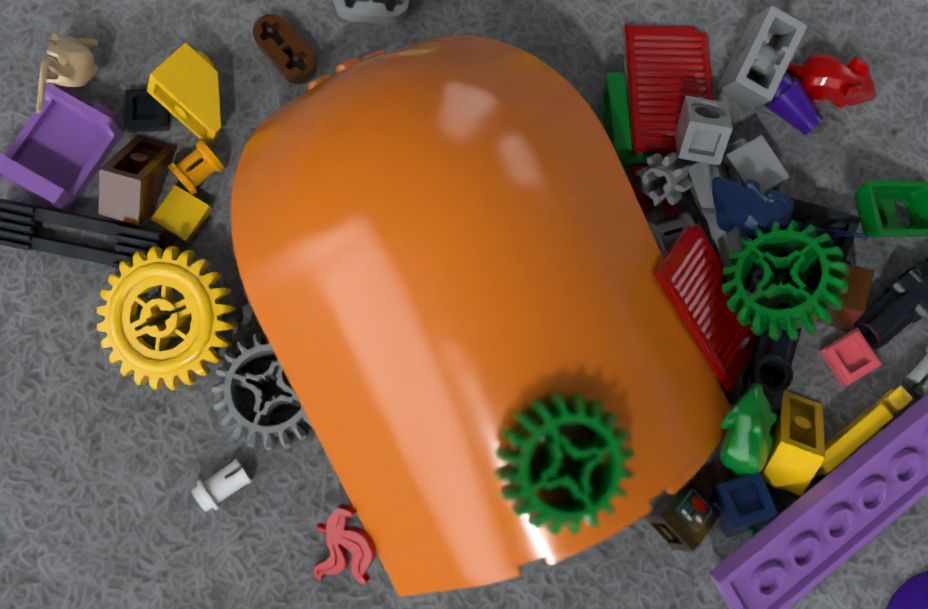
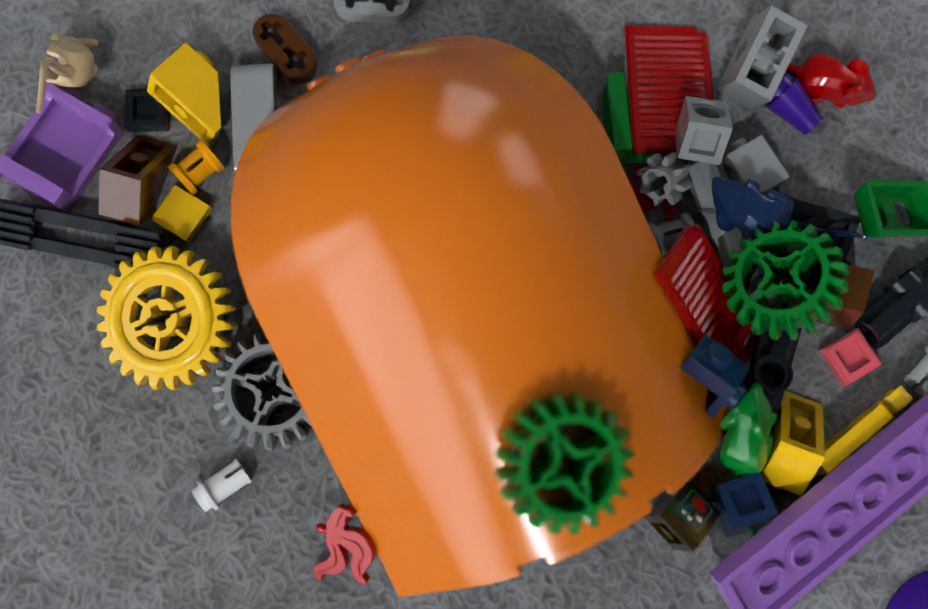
(251, 101): none -> light grey beam
(718, 371): none -> dark blue bracket

